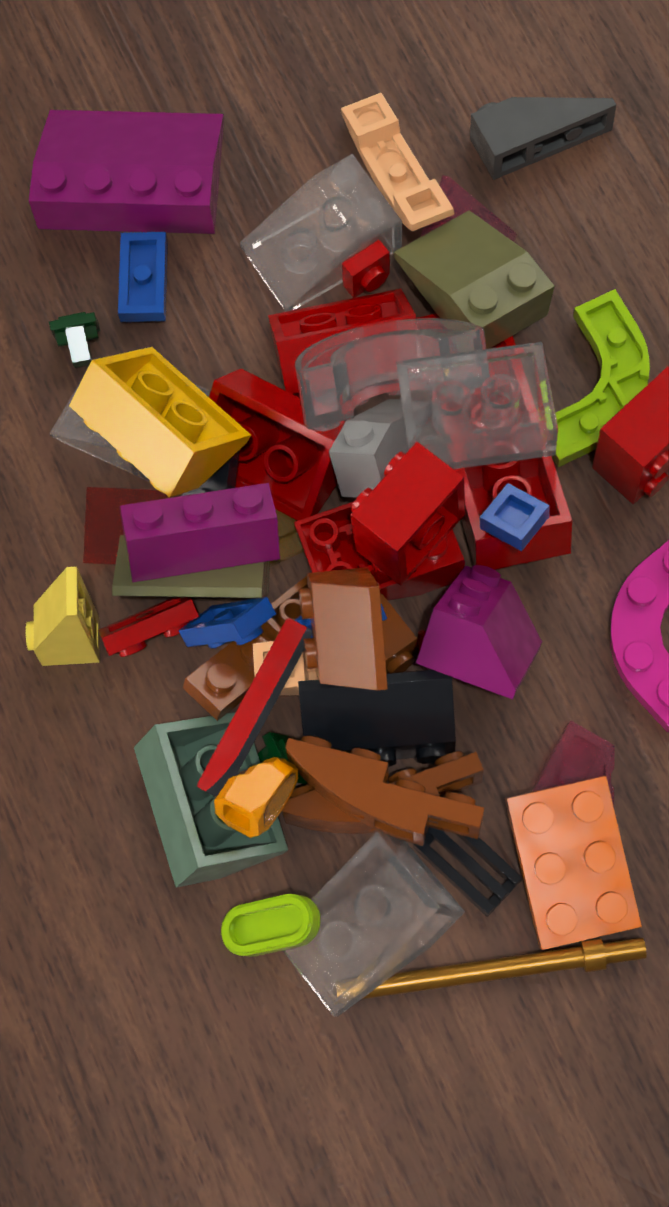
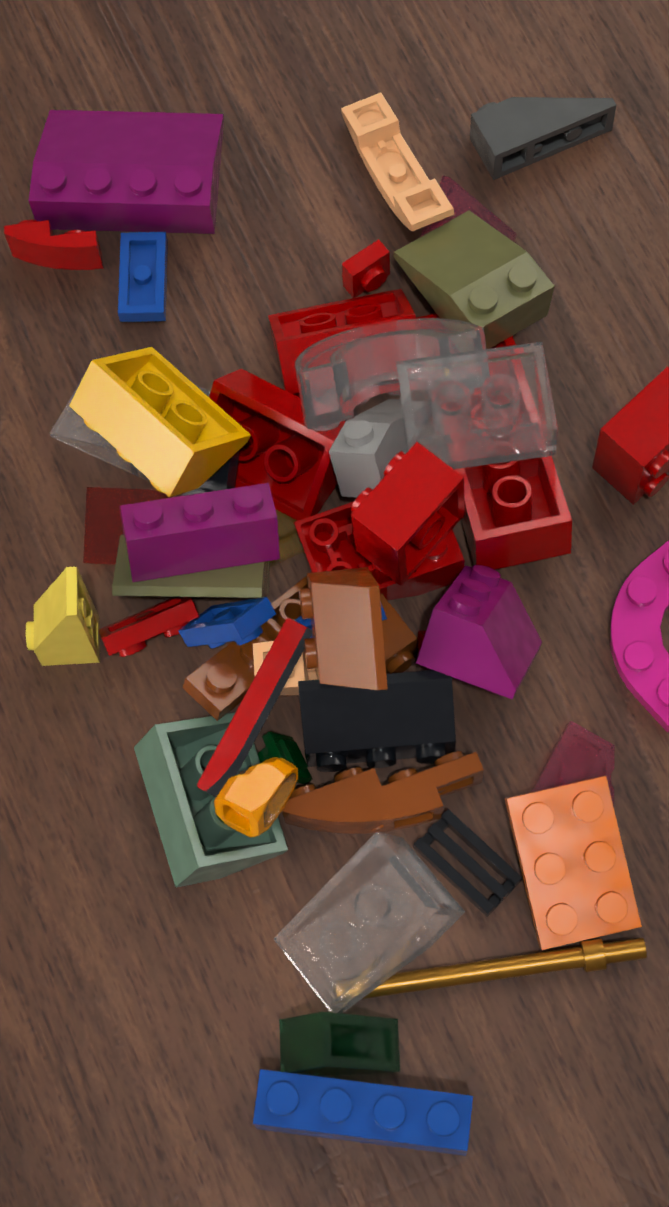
(36, 244): none -> red slope
(76, 331): dark green brick -> none
(270, 925): lime tile -> none
(317, 230): clear slope -> none
(339, 1044): none -> clear green slope
(360, 788): dark orange slope -> none
(363, 1112): none -> blue brick
(514, 516): blue plate -> none
(623, 374): lime plate -> none

